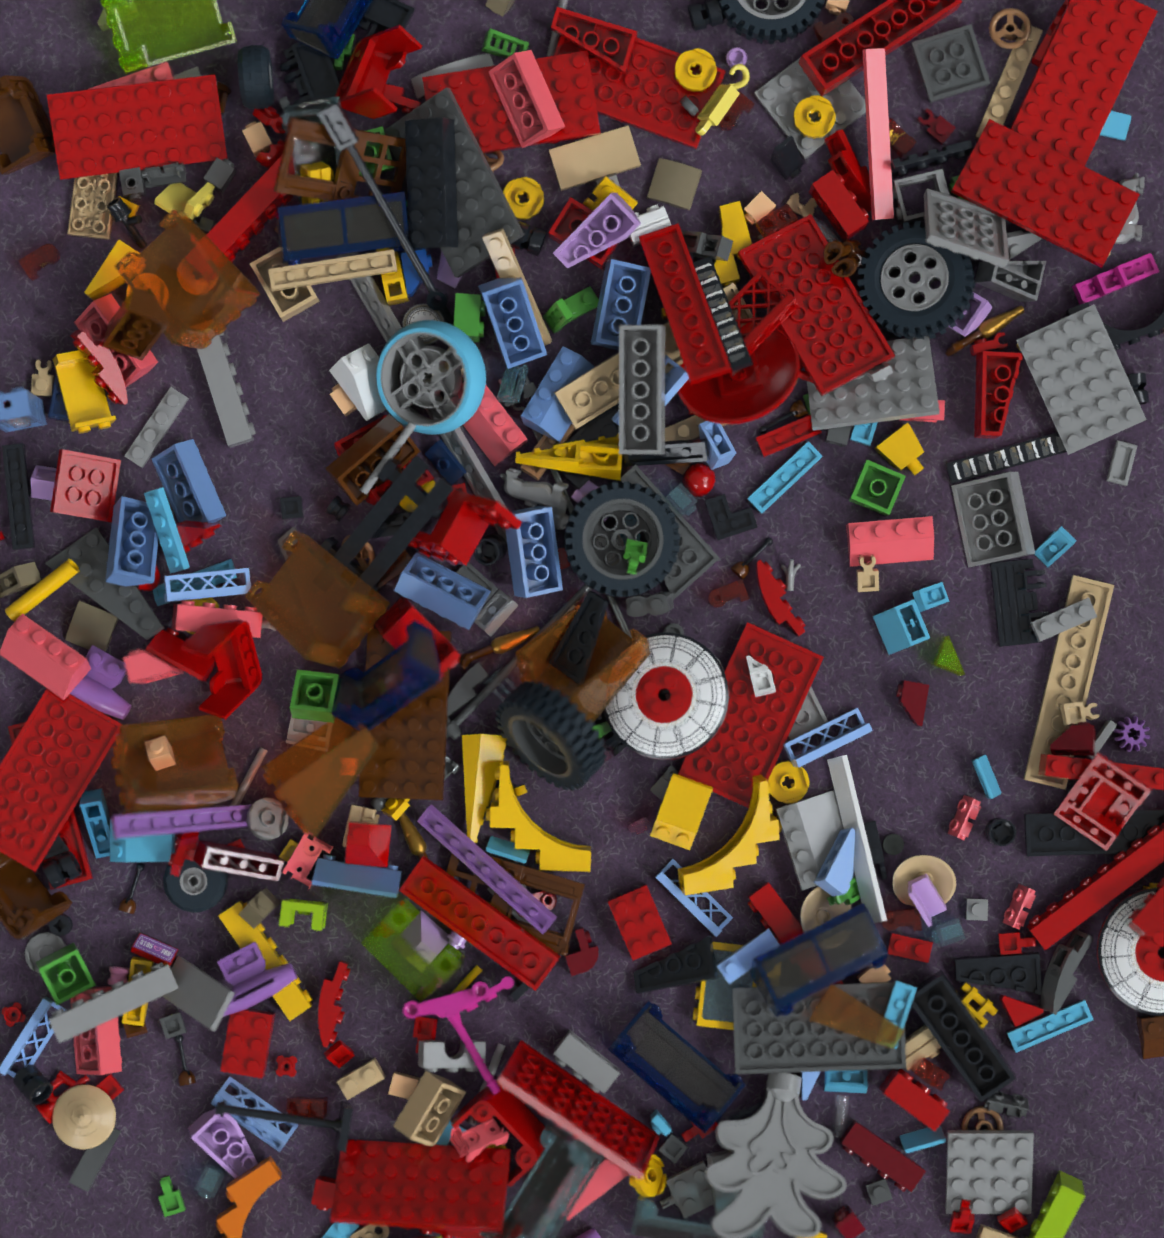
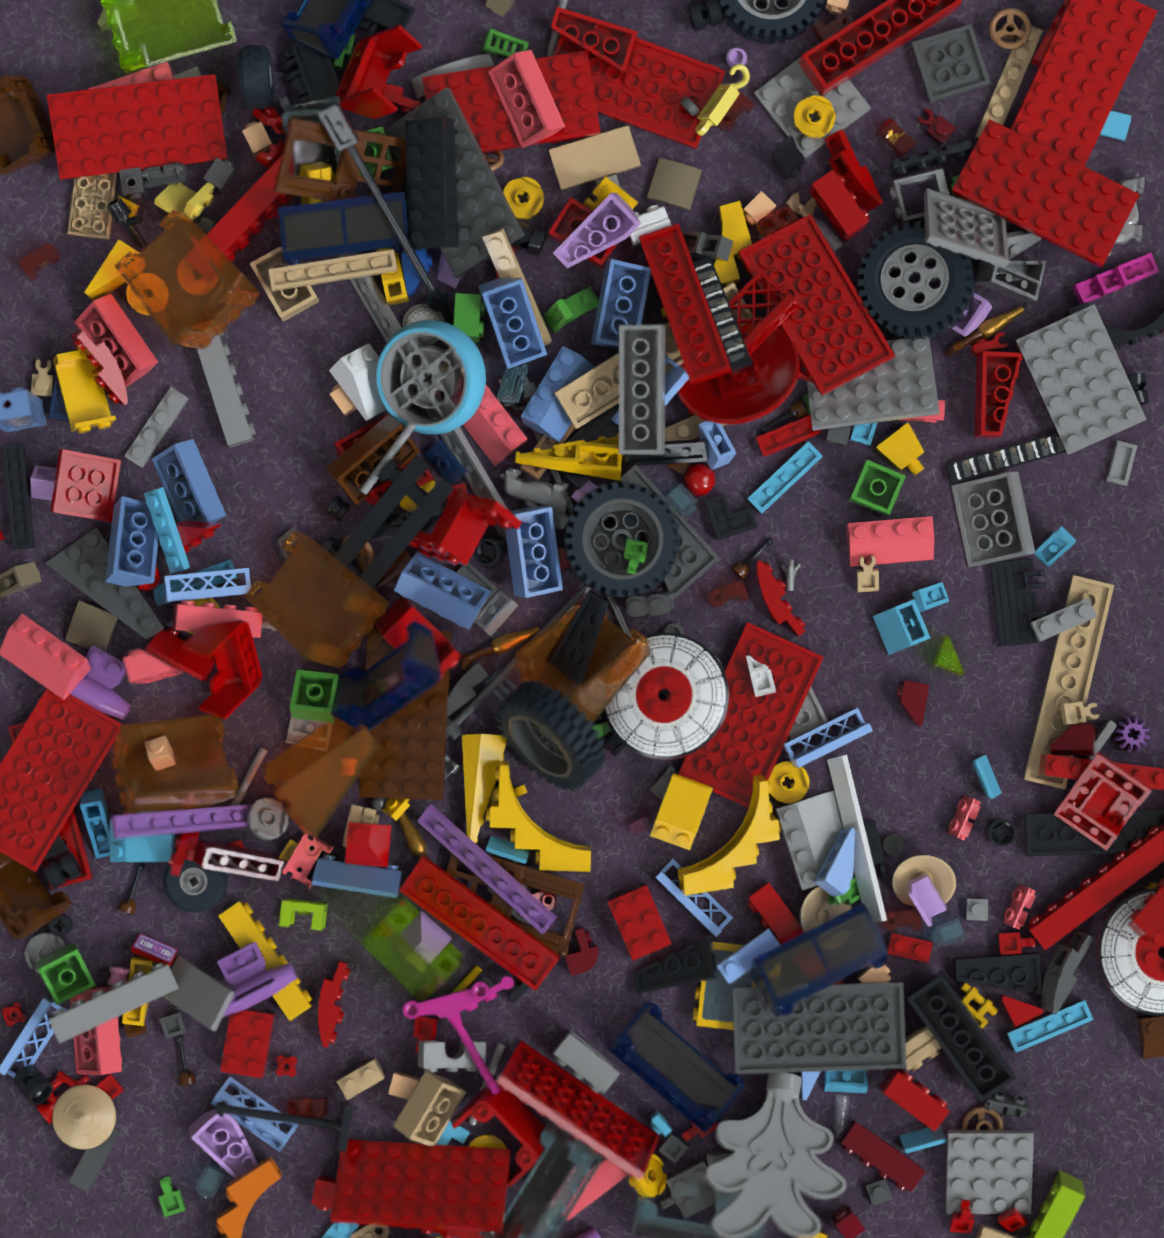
(42, 589): yellow piece -> none
(136, 325): reddish brown slope -> none
(259, 908): dark tan slope -> none
(291, 507): black plate -> none
(339, 1054): red plate -> none
(456, 940): lavender plate -> none
(477, 1138): coral piece -> none
(699, 81): yellow plate -> none
(847, 249): reddish brown piece -> none
(853, 1017): clear orange wing -> none
(878, 134): coral tile -> none
(880, 372): light grey plate -> none
(899, 1004): medium azure plate -> none
(931, 1074): clear red leg -> none

